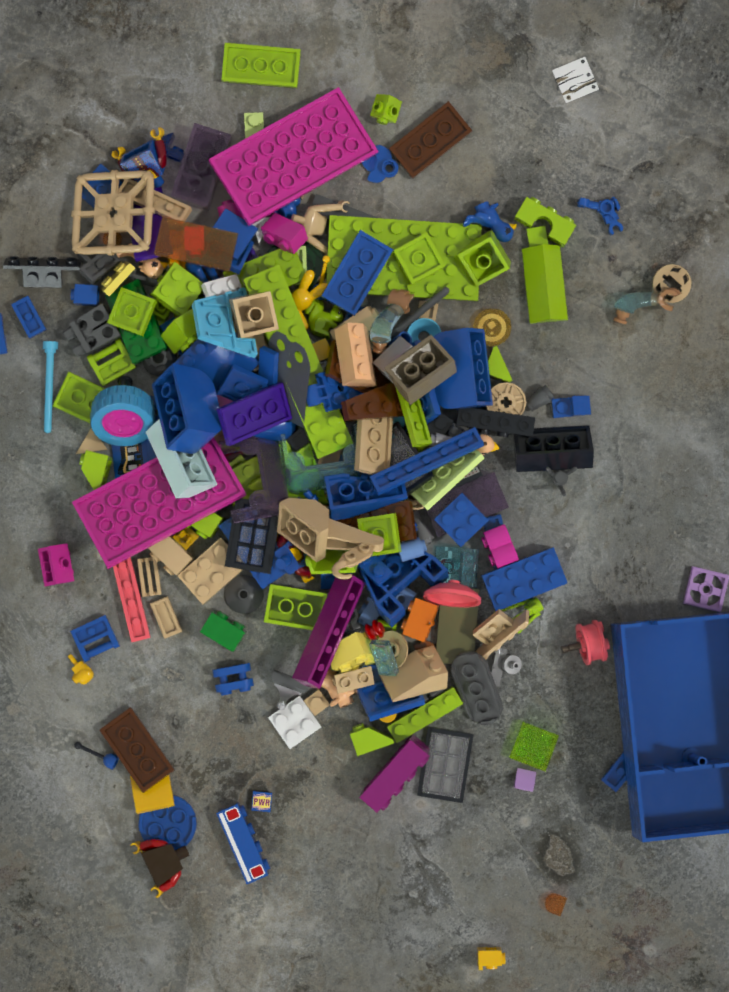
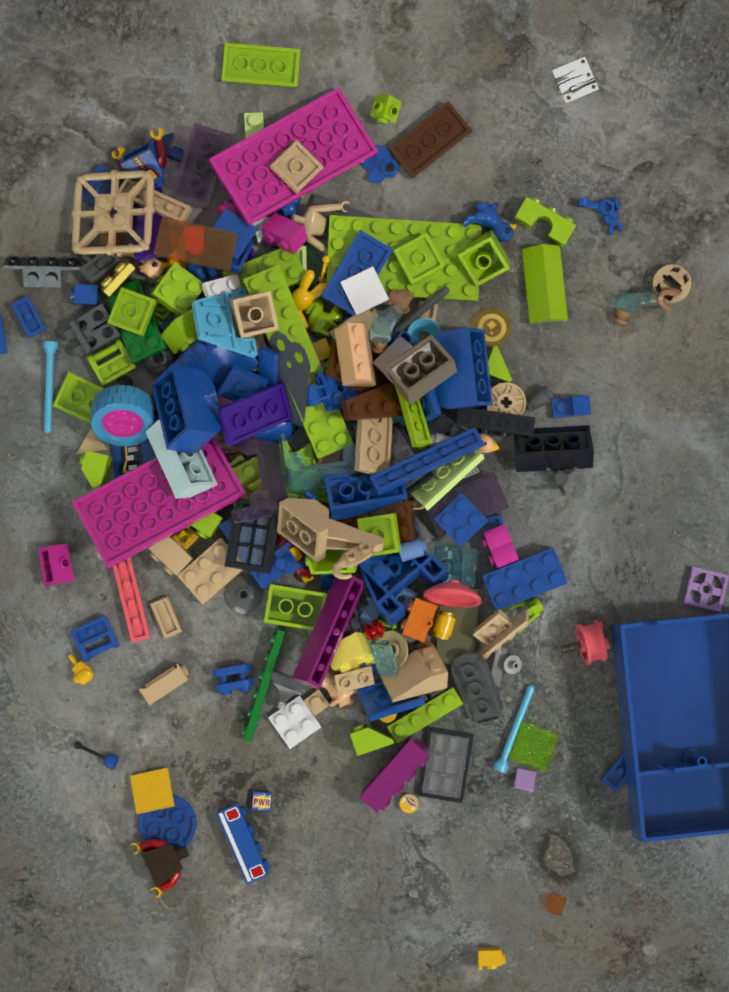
(137, 750): reddish brown plate -> none
(142, 580): tan tile -> none
(165, 683): none -> tan window
(223, 631): green brick -> none
(265, 677): none -> green plate
(296, 166): none -> tan tile
(364, 290): none -> white sticker
(408, 803): none -> tile
(444, 625): none -> yellow brick
(501, 763): none -> medium azure piece
(537, 236): lime tile -> none

